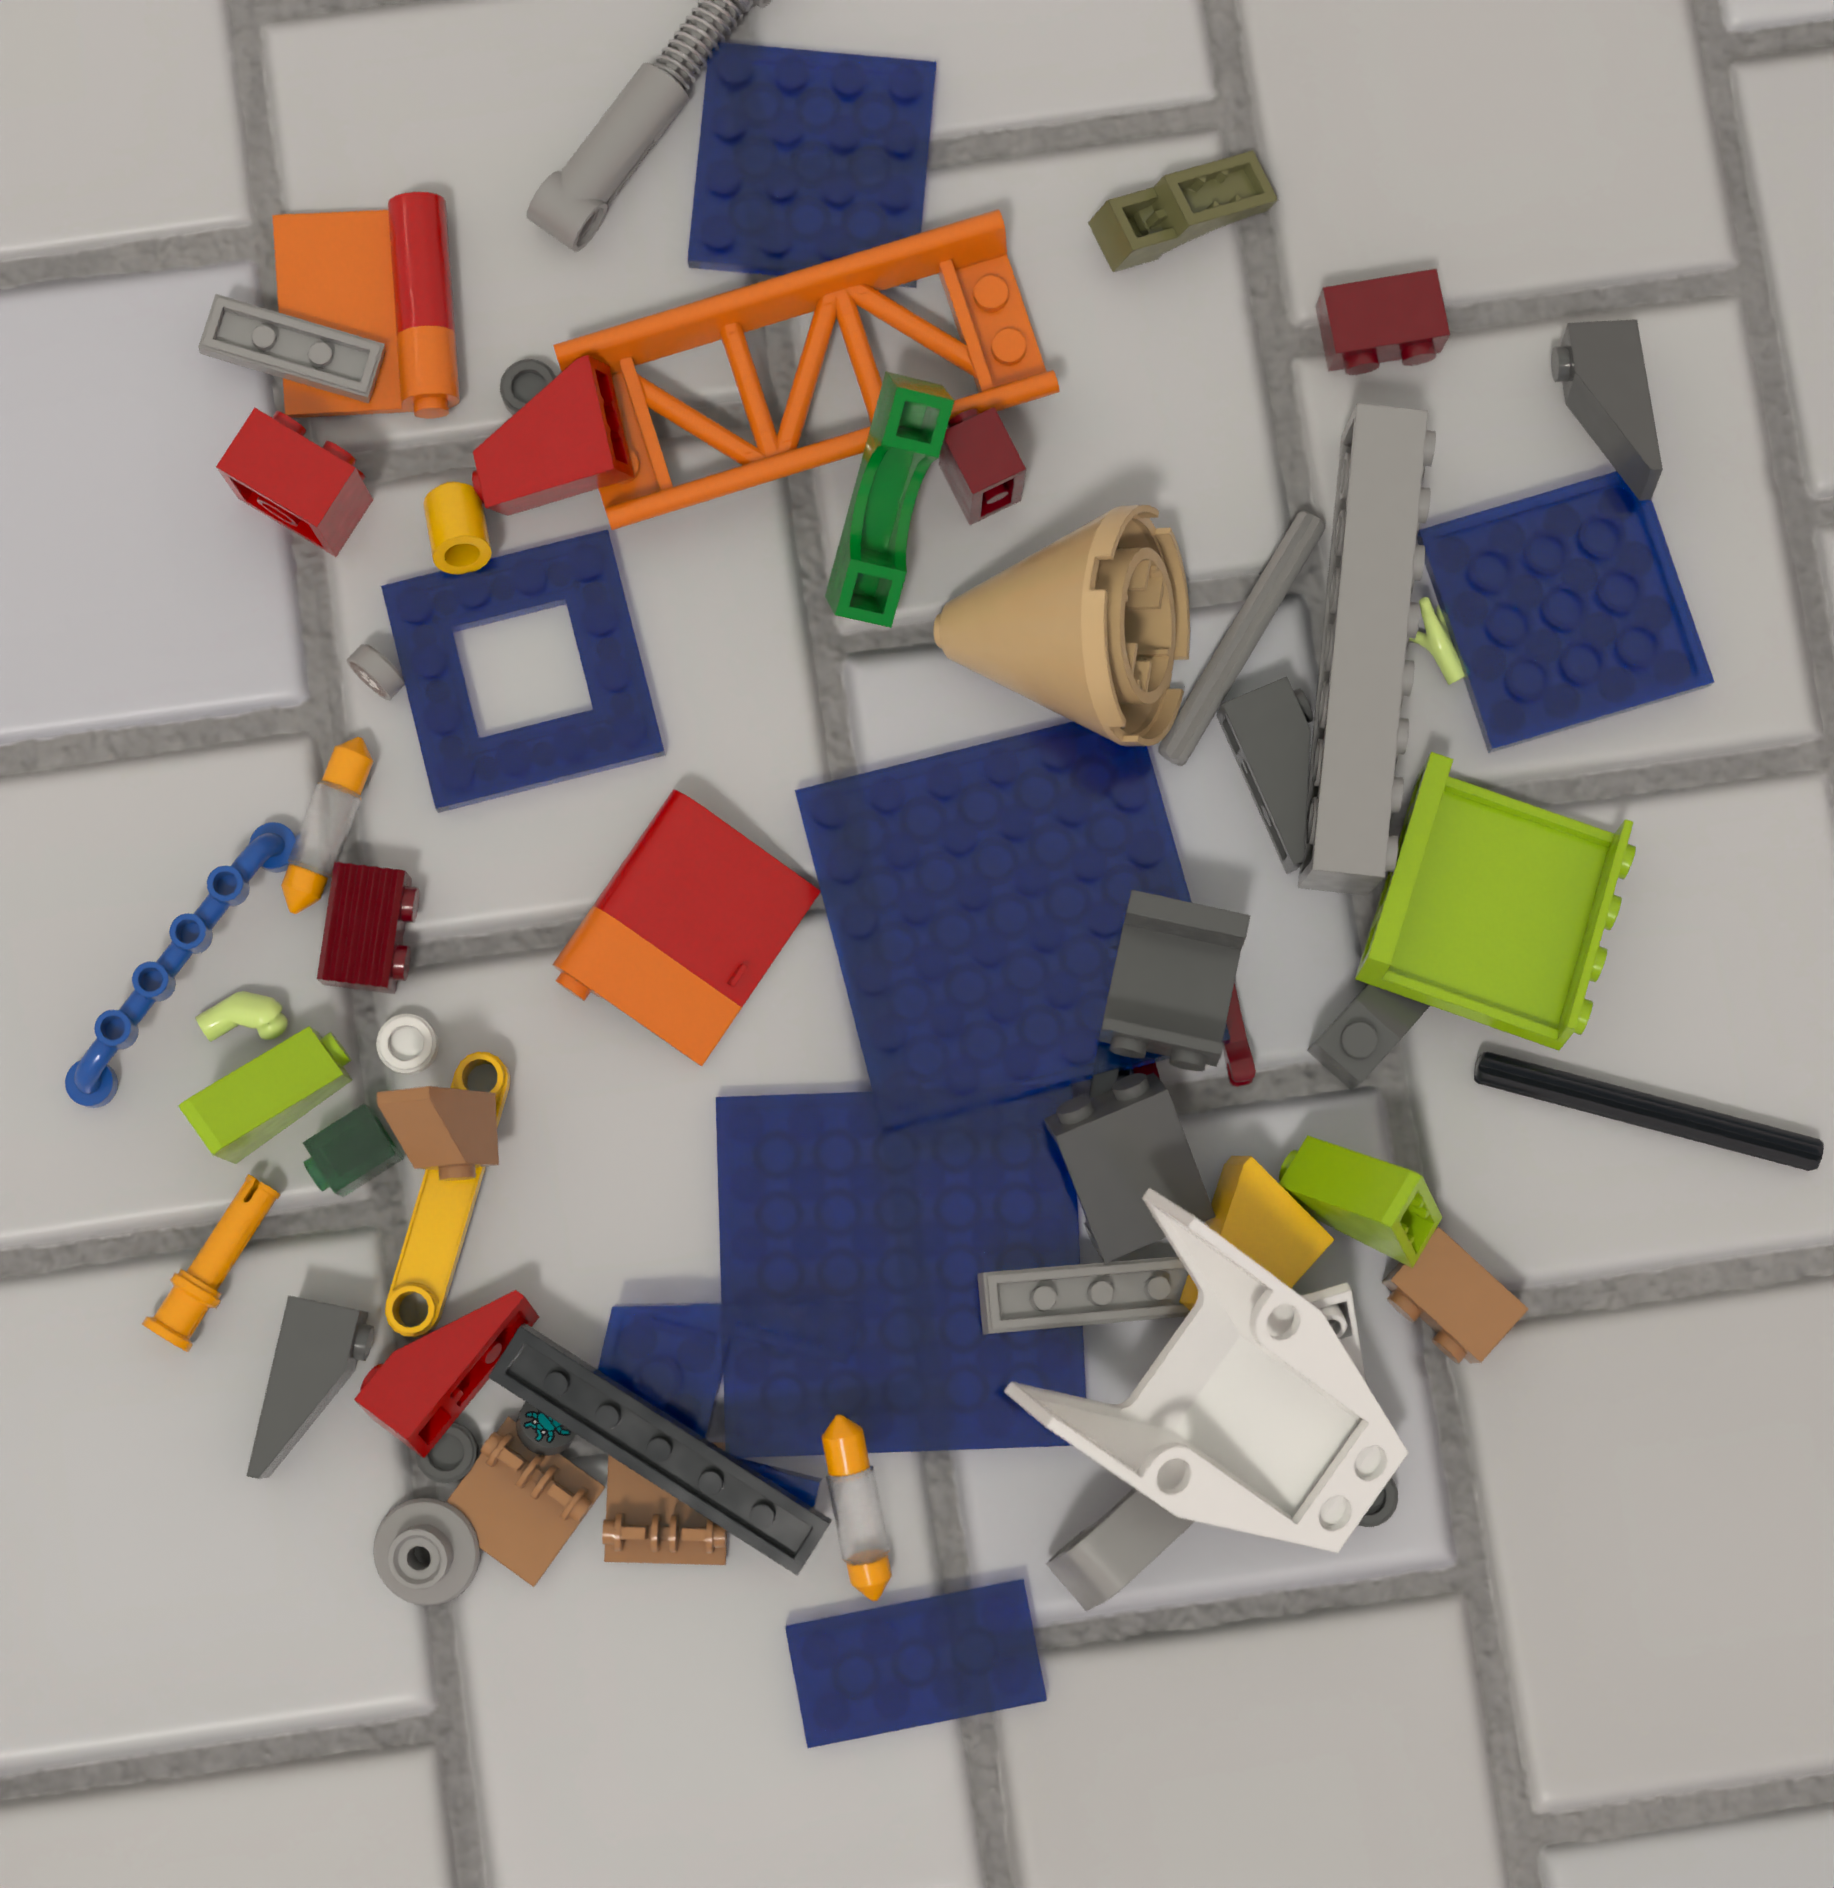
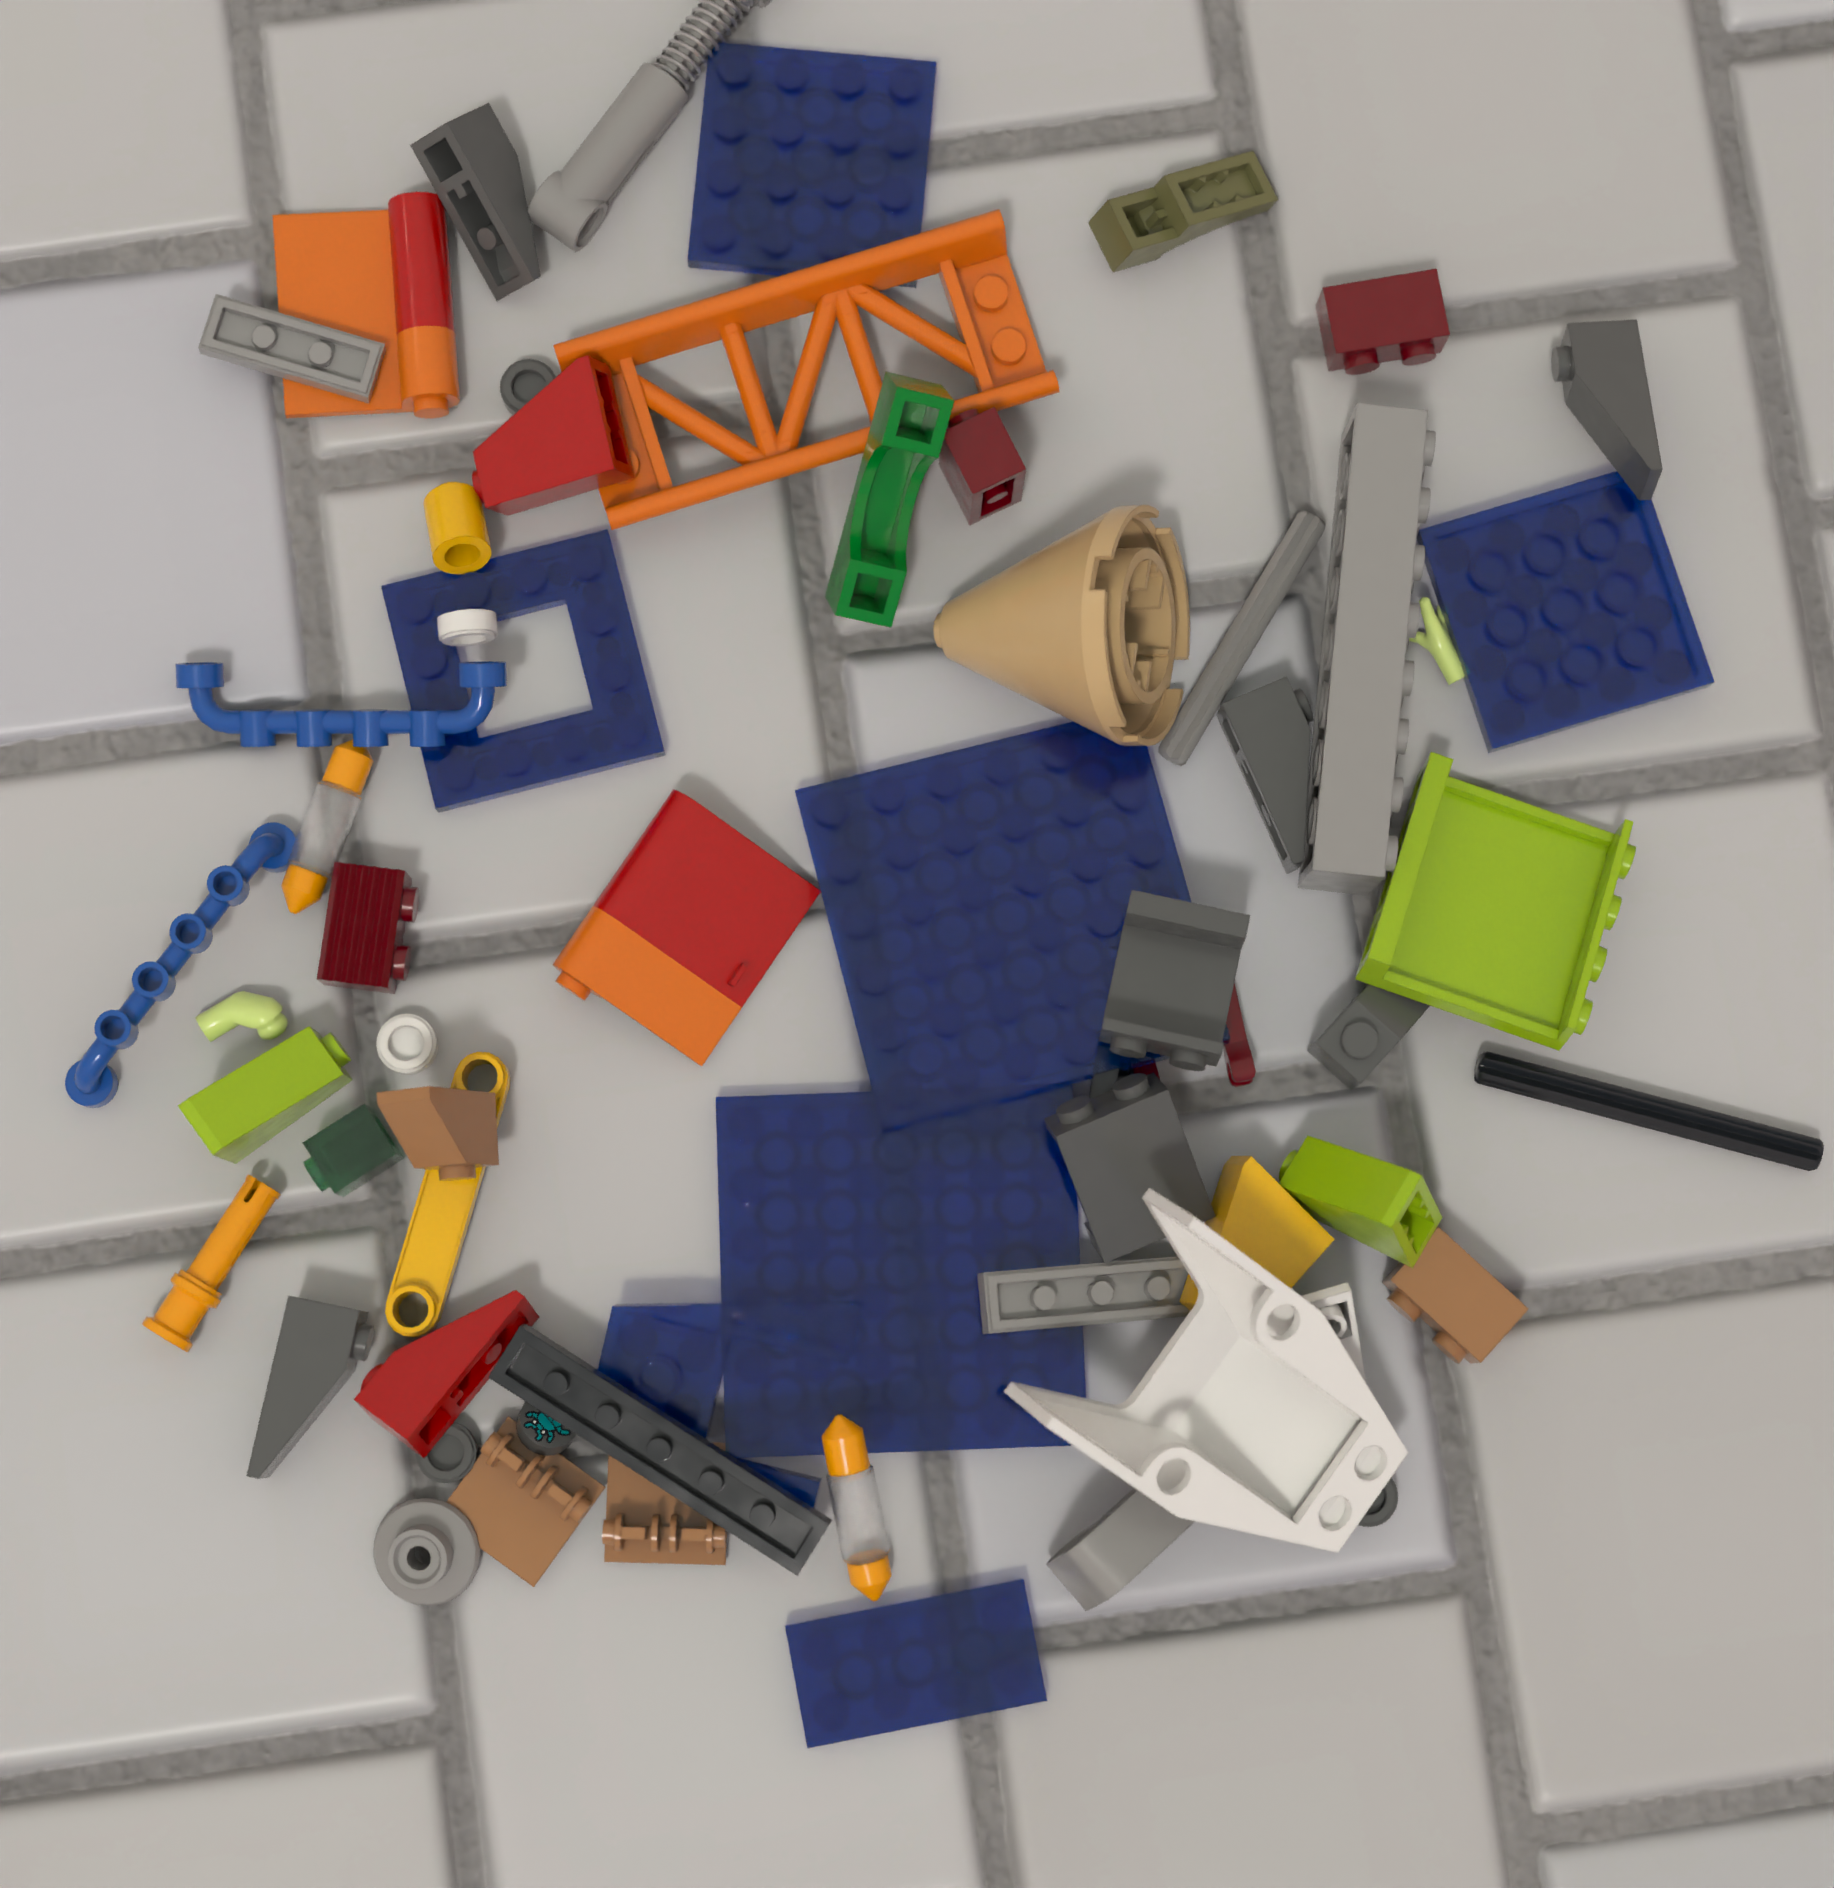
(295, 480): red brick -> none
(368, 726): none -> blue bar
(376, 671): light grey tile -> none
(467, 627): none -> white tile
(483, 195): none -> dark grey slope

